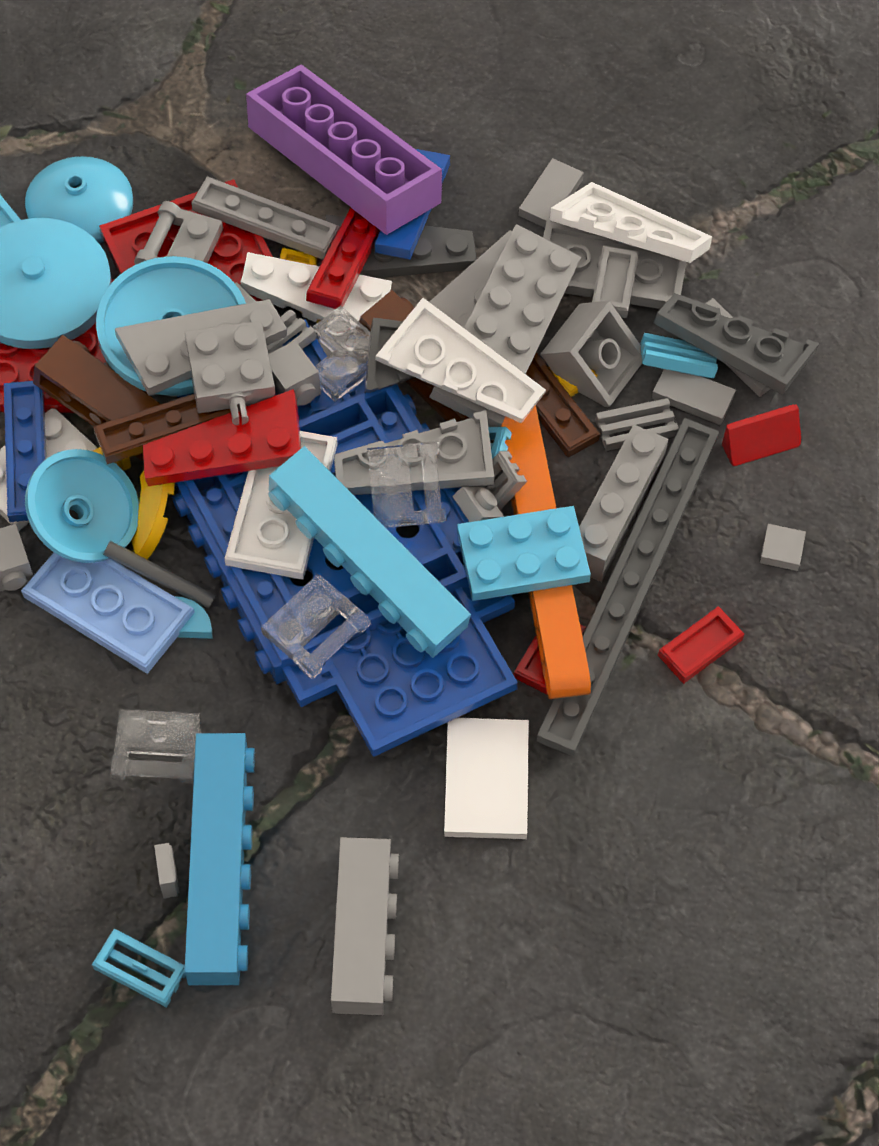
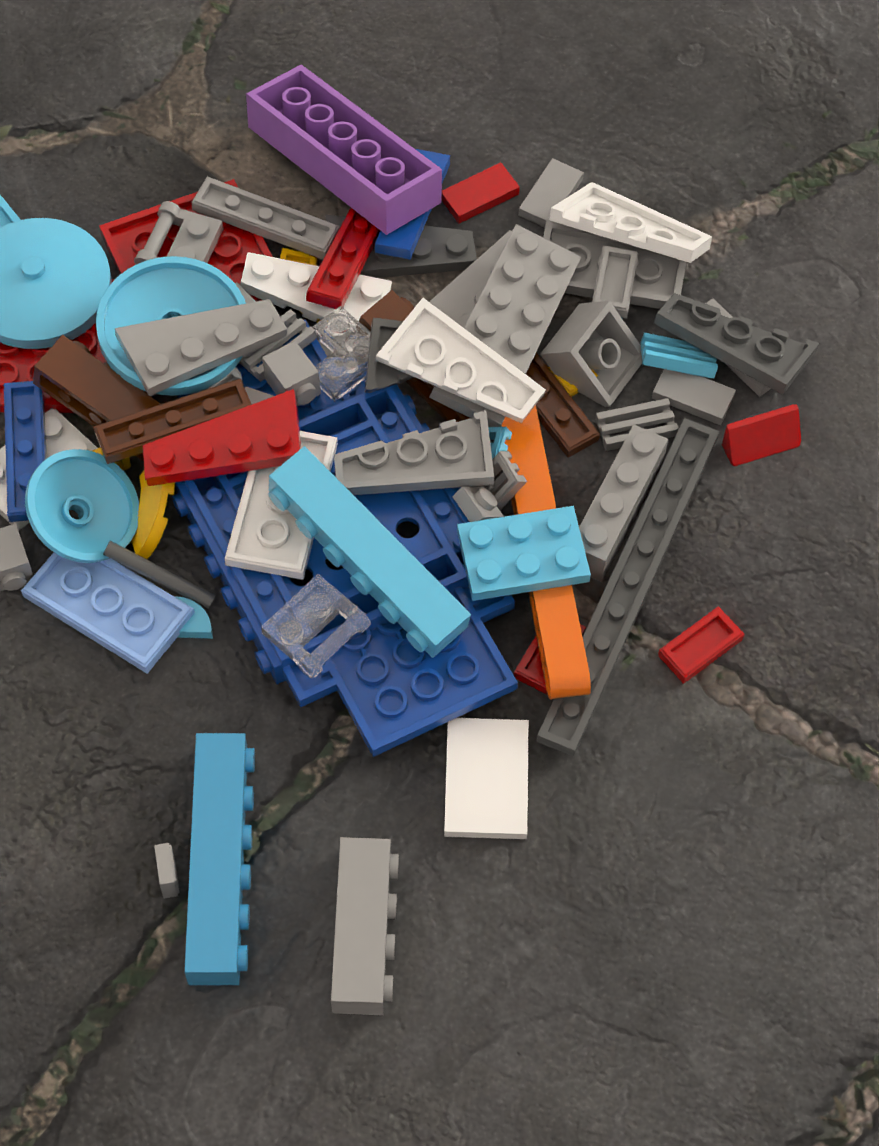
(100, 198): medium azure dish -> none
(155, 735): clear plate -> none
(171, 984): medium azure tile -> none
(230, 368): light grey plate -> none
(393, 486): clear plate -> none
(480, 192): none -> red tile
(782, 547): light grey tile -> none

